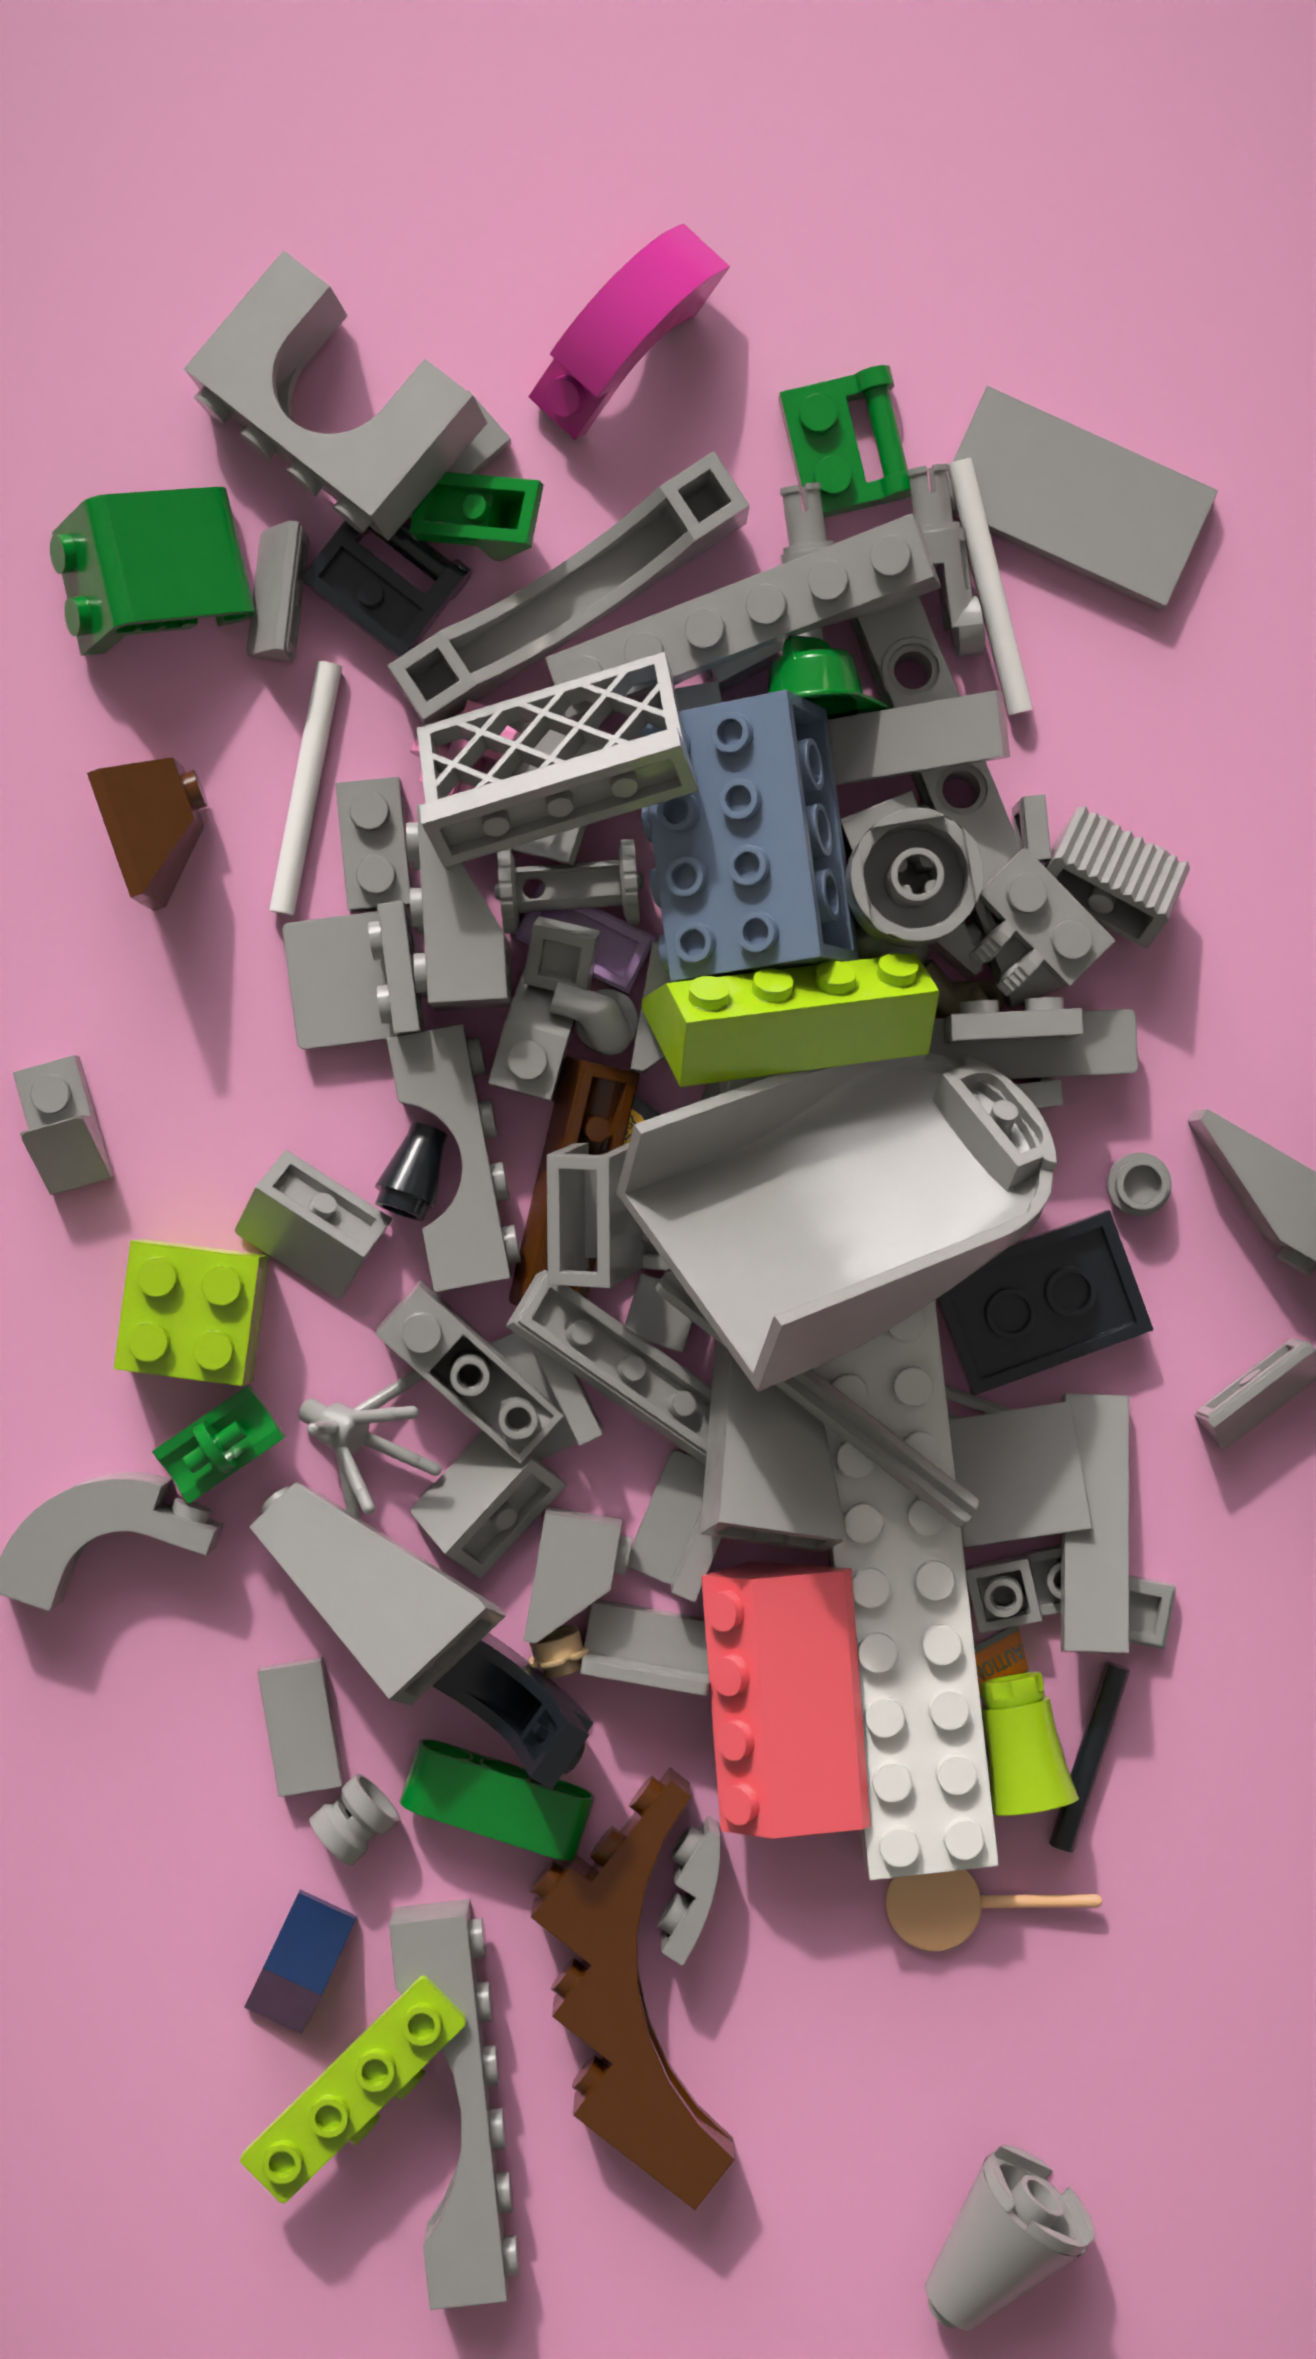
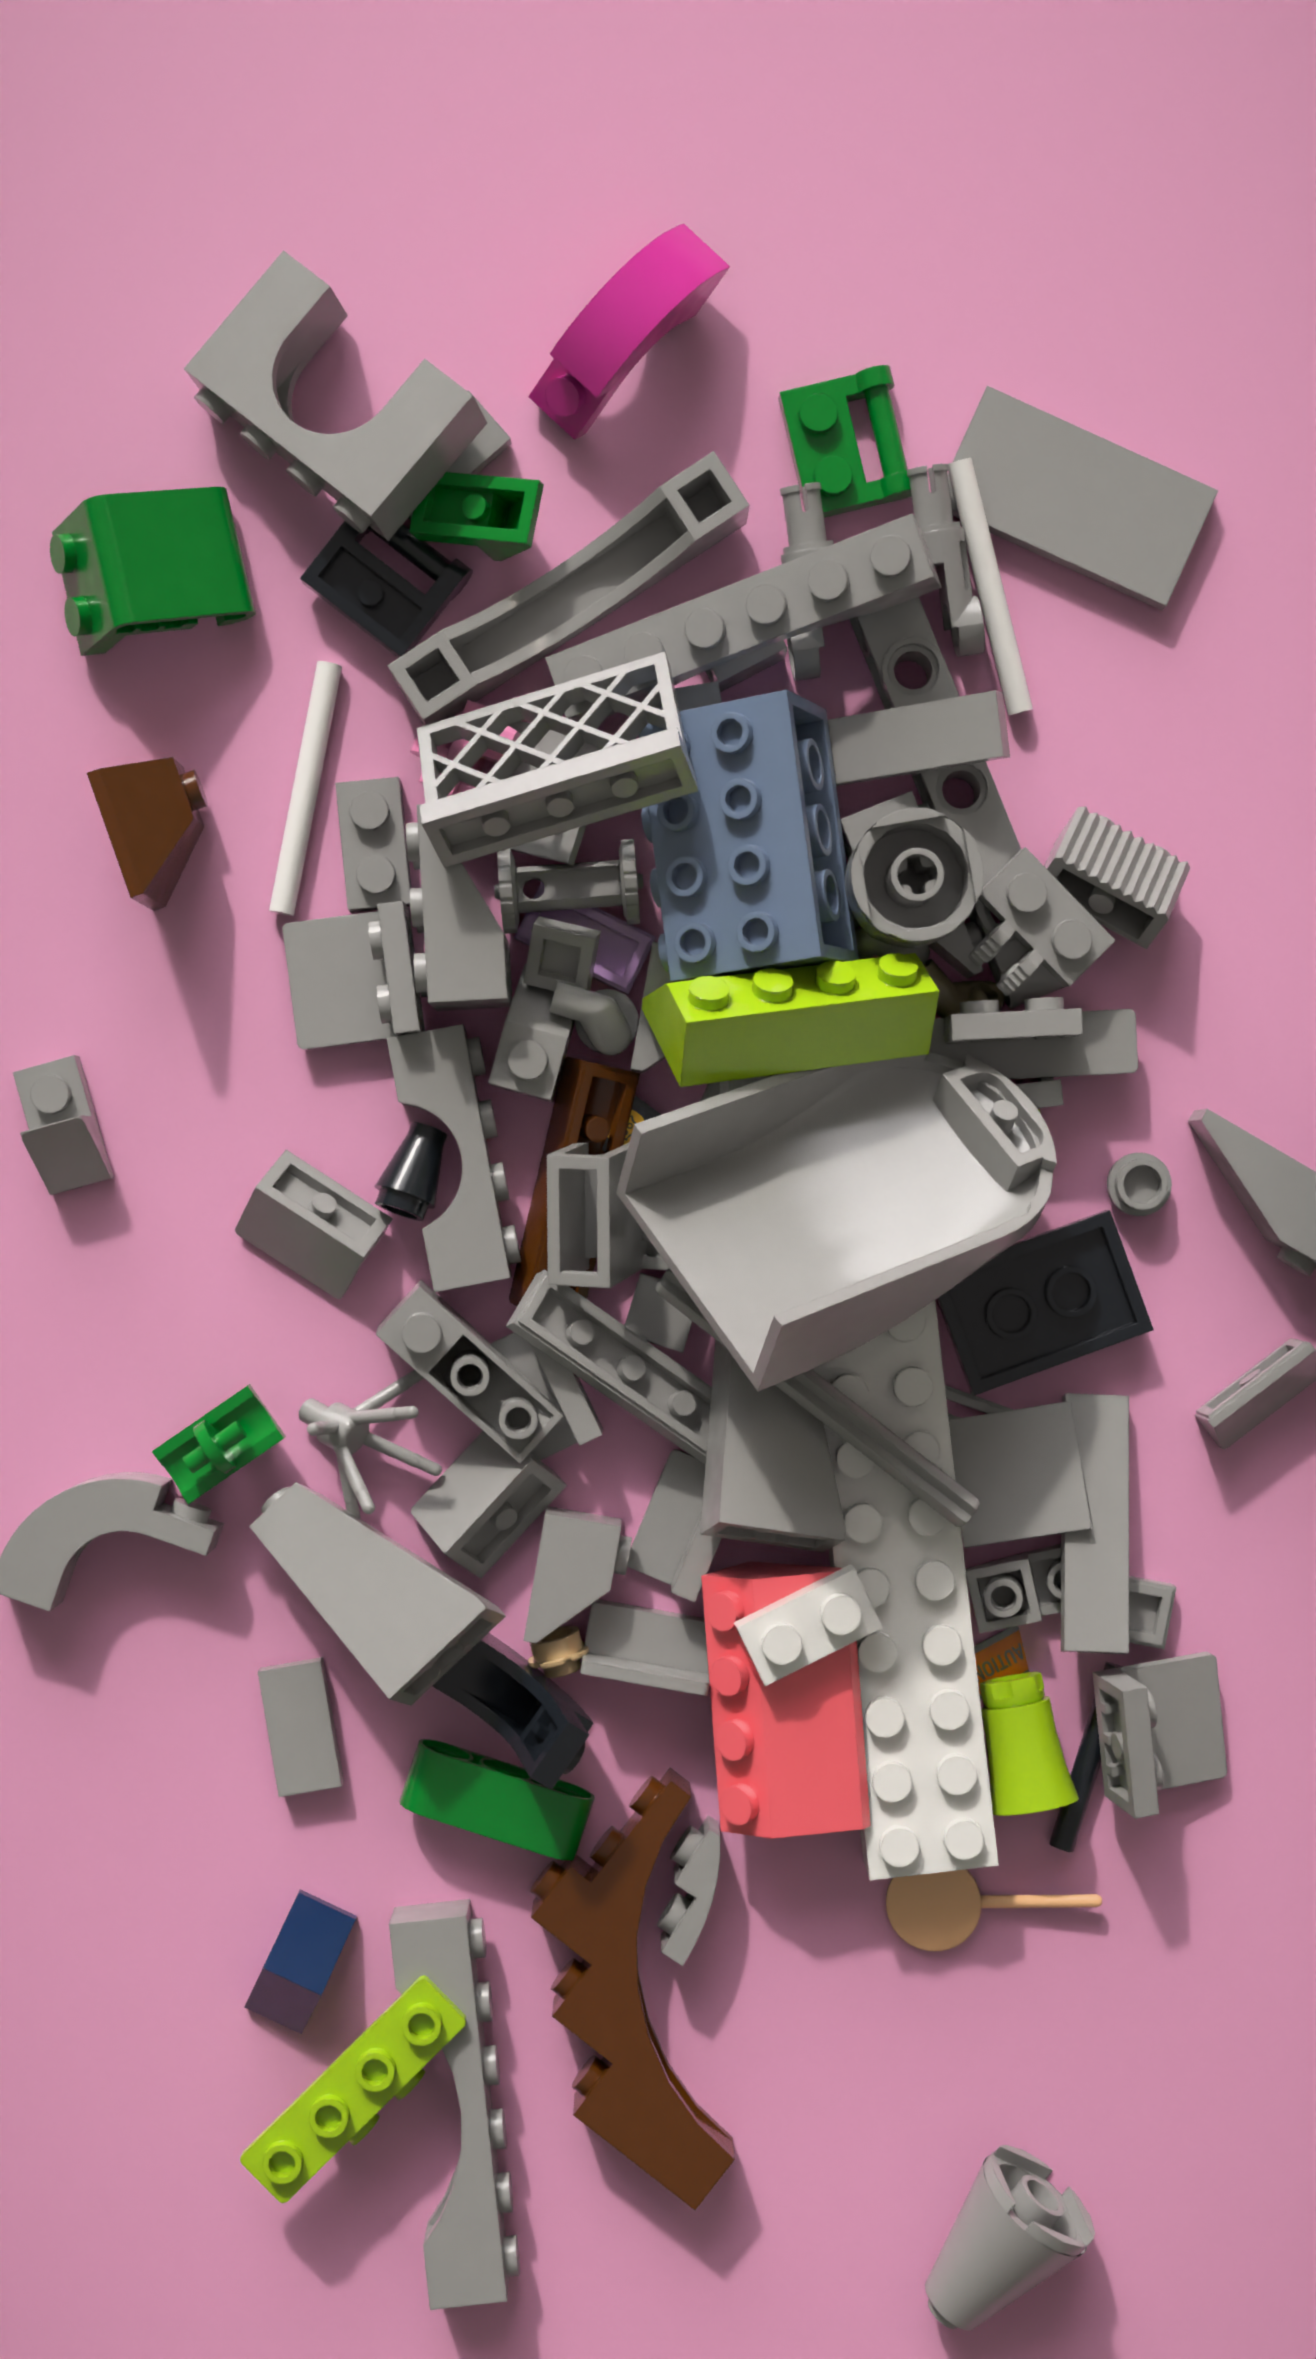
(191, 1312): lime brick -> none
(278, 592): light grey slope -> none
(354, 1819): light grey wheel -> none
(808, 1625): none -> white plate
(821, 676): green piece -> none
(1031, 826): light grey tile -> none
(1158, 1728): none -> light grey bracket

